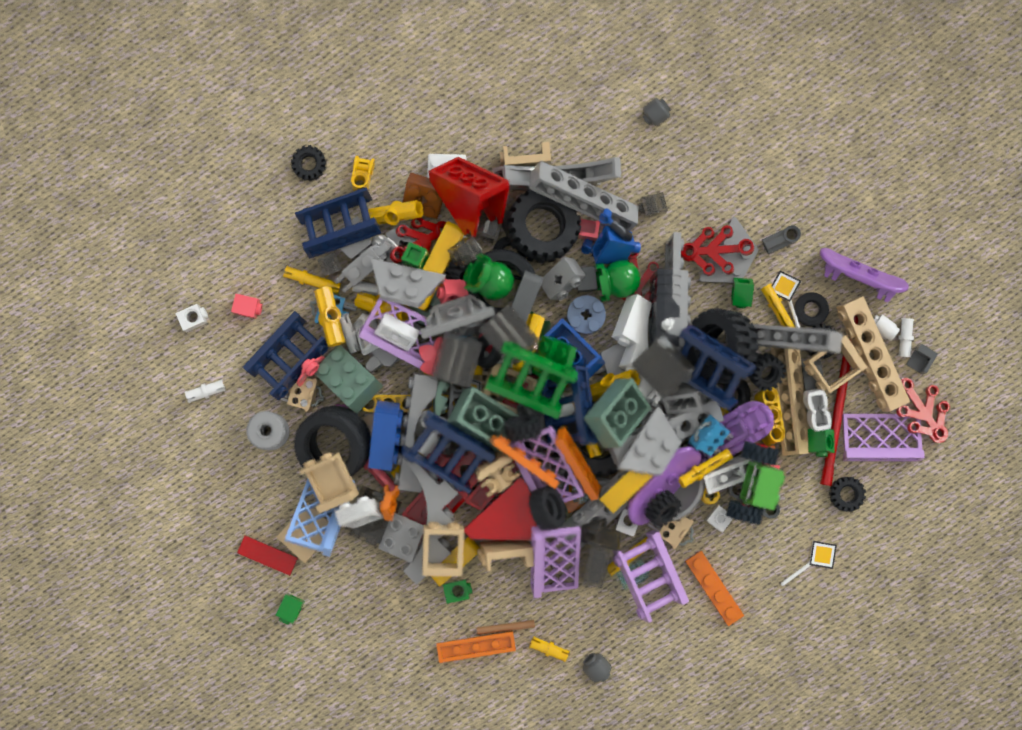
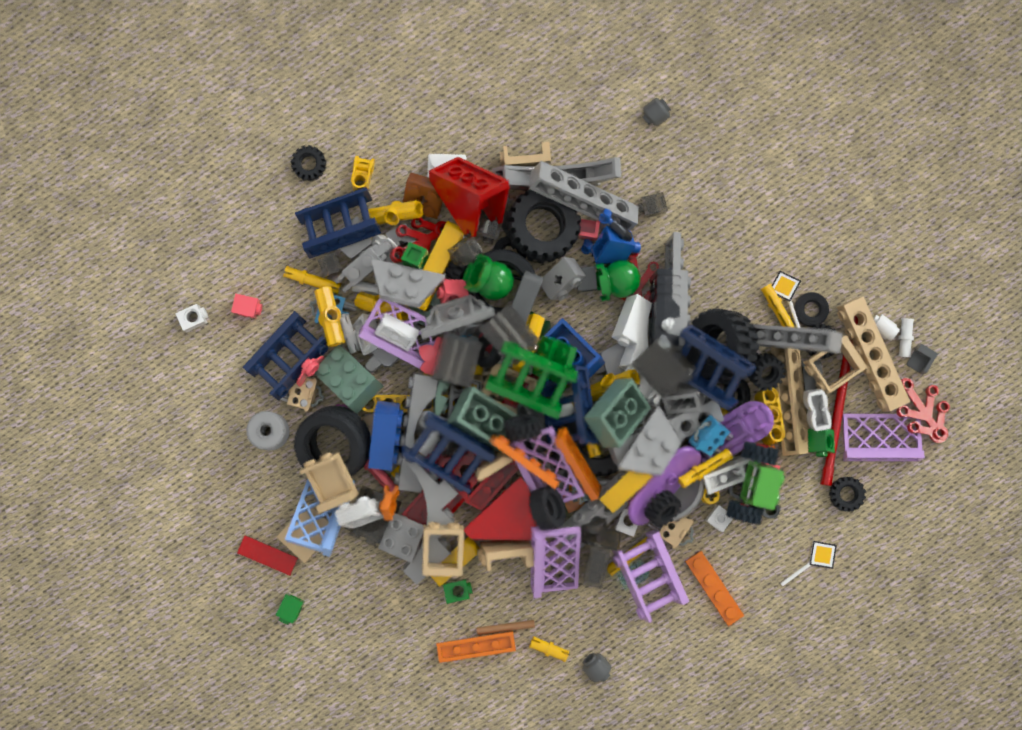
(205, 391): white pin -> none
(500, 480): tan pin -> none
(595, 310): sand blue brick -> none
(713, 250): red plant -> none
(740, 262): light grey wing -> none
(742, 292): green brick -> none
(780, 240): dark grey piece -> none
(885, 283): medium lavender piece -> none

